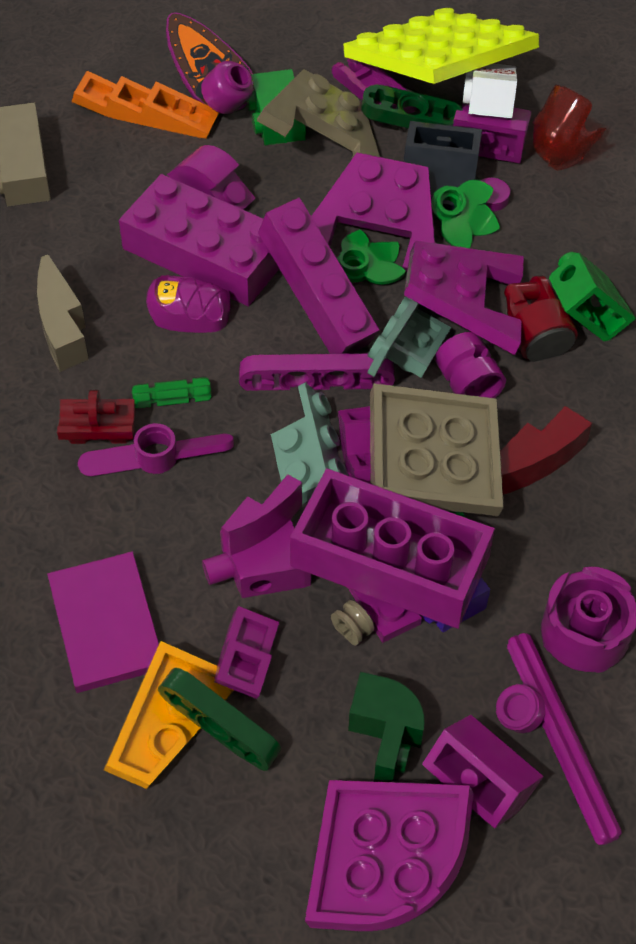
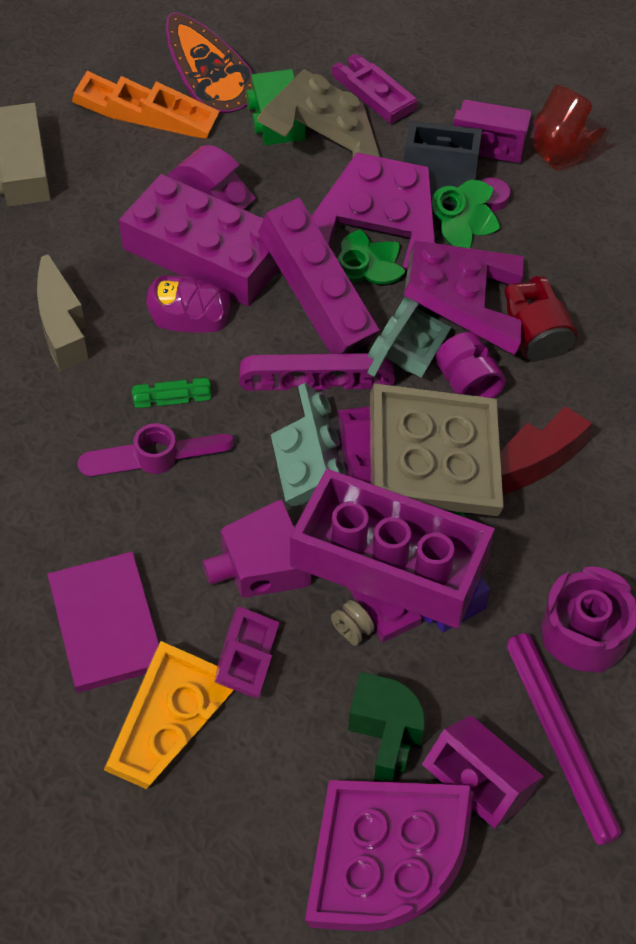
(96, 419): dark red hips -> none
(219, 719): dark green beam -> none
(227, 87): magenta head -> none
(257, 521): magenta slope -> none
(388, 96): dark green beam -> none
(440, 45): neon yellow plate -> none
(491, 90): white brick -> none
(520, 708): magenta tile -> none
(576, 283): green torso -> none

